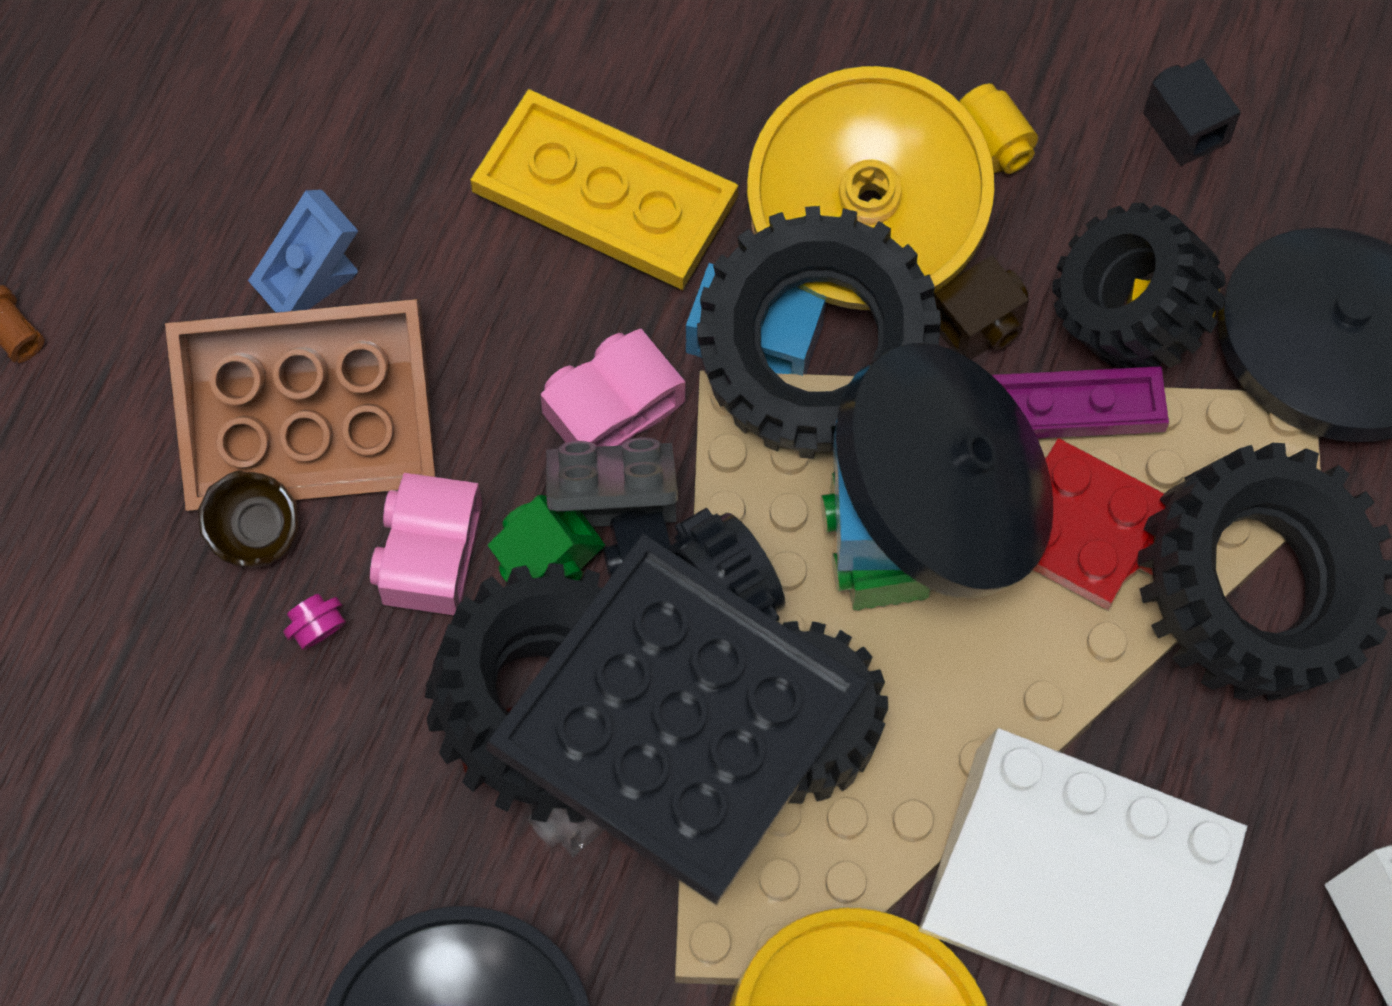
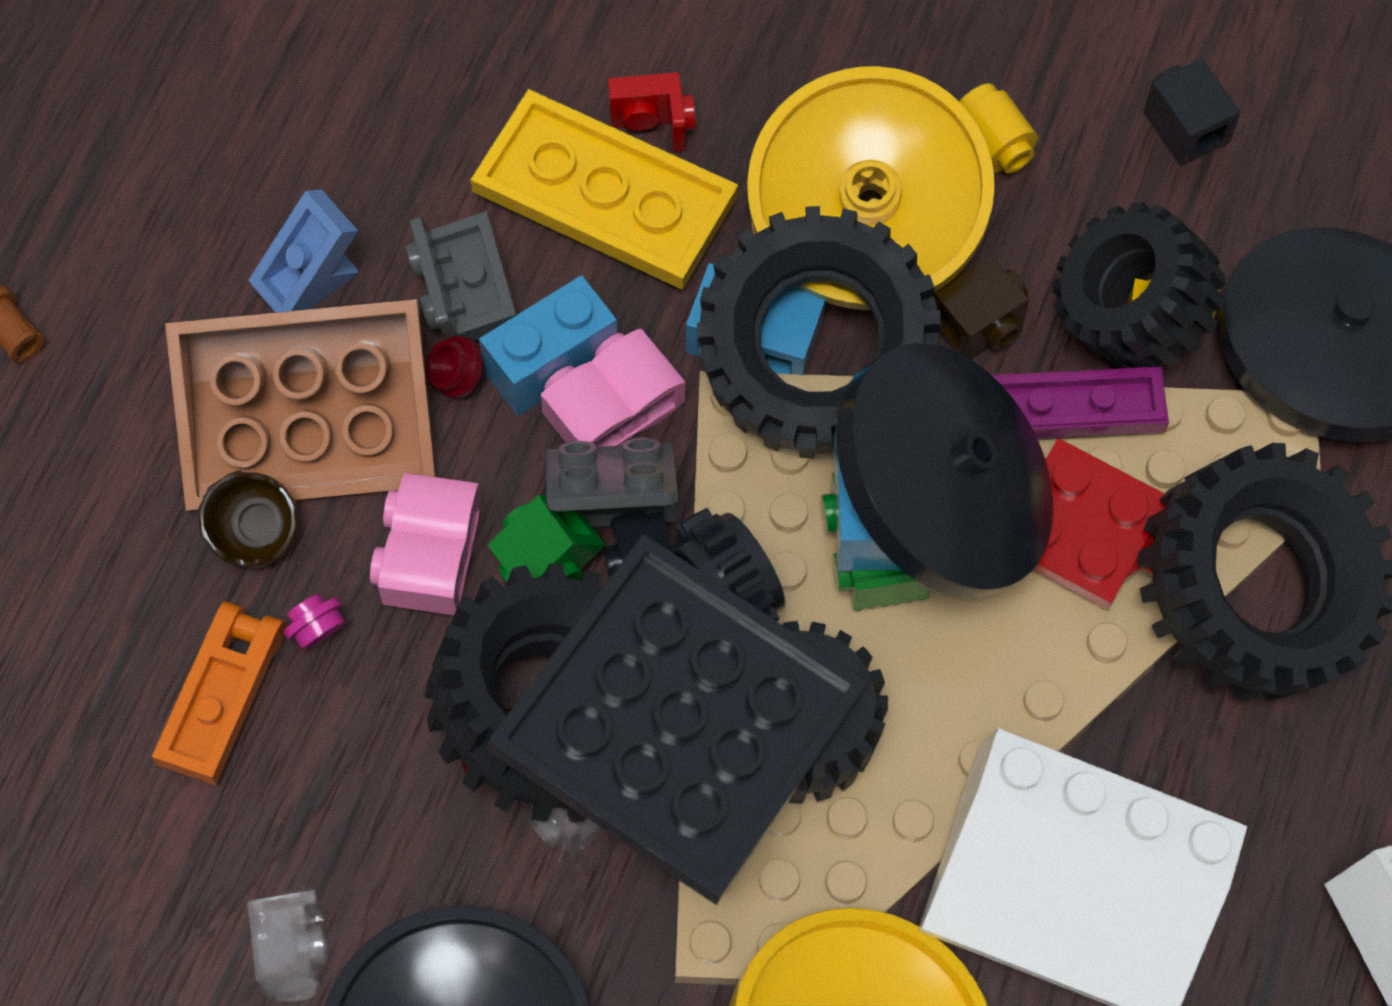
(218, 694): none -> orange plate
(287, 944): none -> clear brick
(455, 366): none -> dark red plate
(463, 276): none -> dark grey bracket
(542, 340): none -> dark azure brick
(651, 101): none -> red bracket

